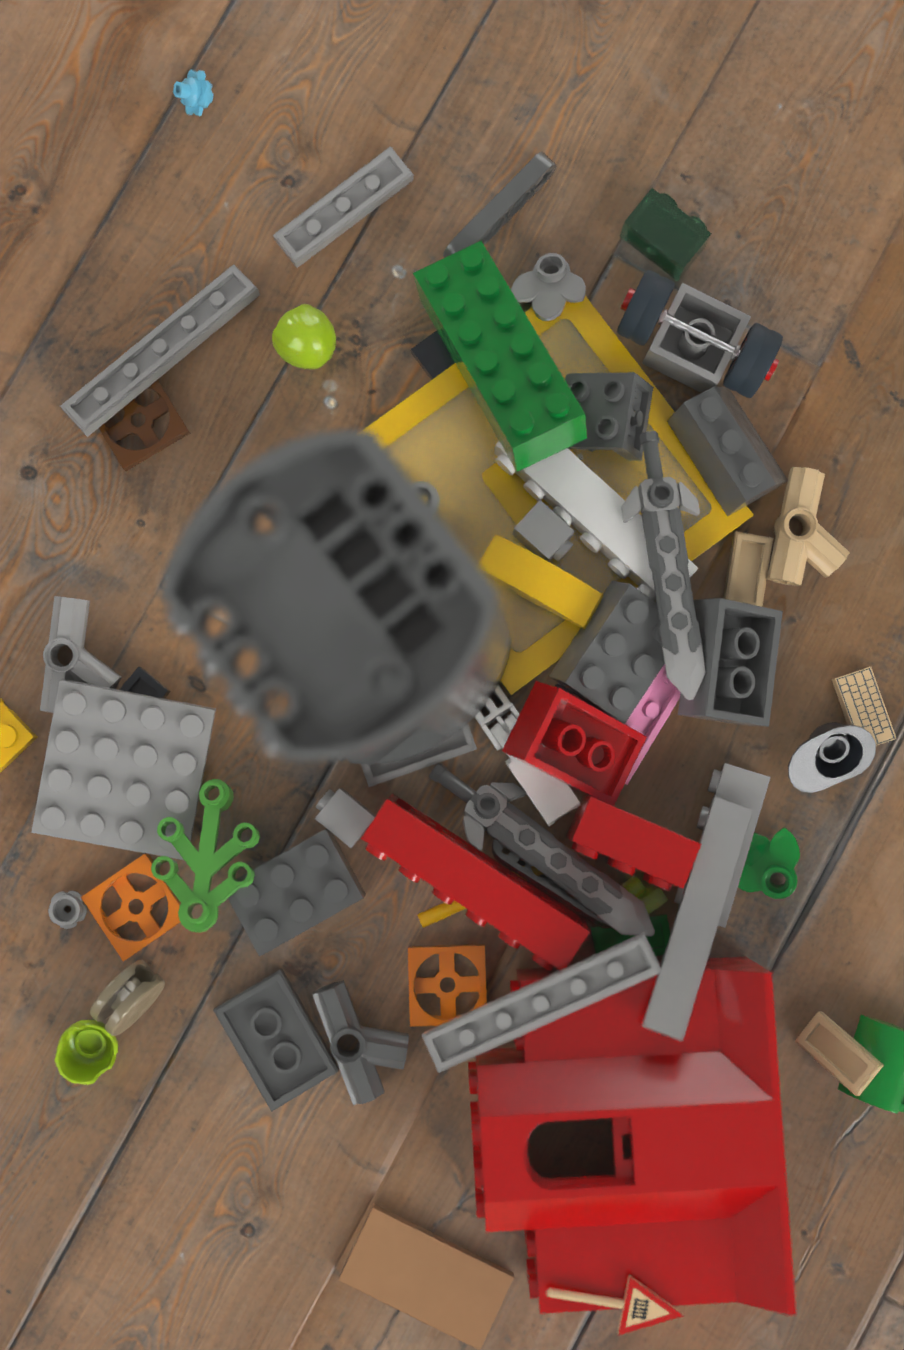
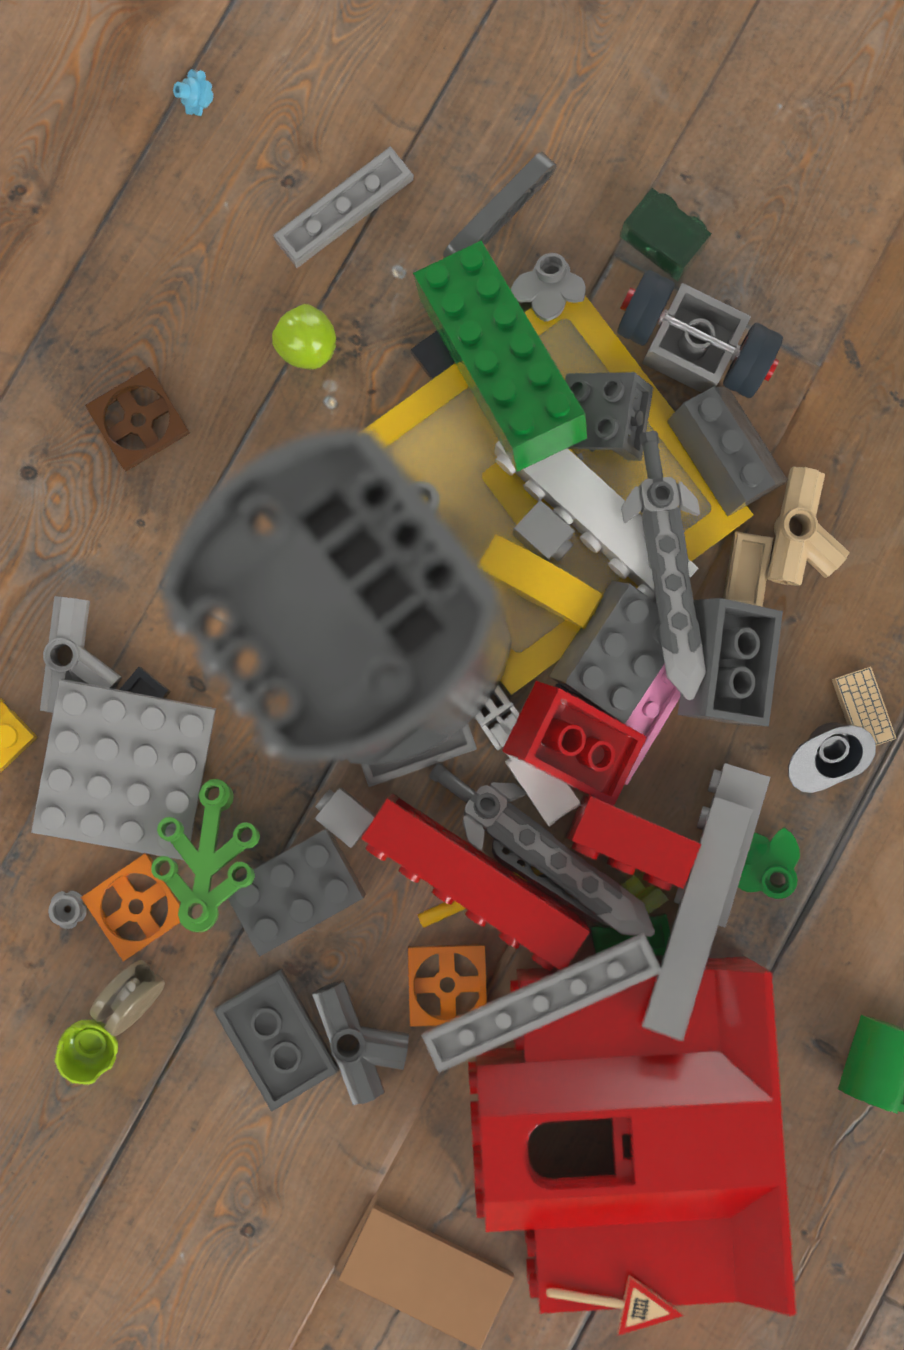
(160, 350): light grey tile -> none
(839, 1053): tan tile -> none

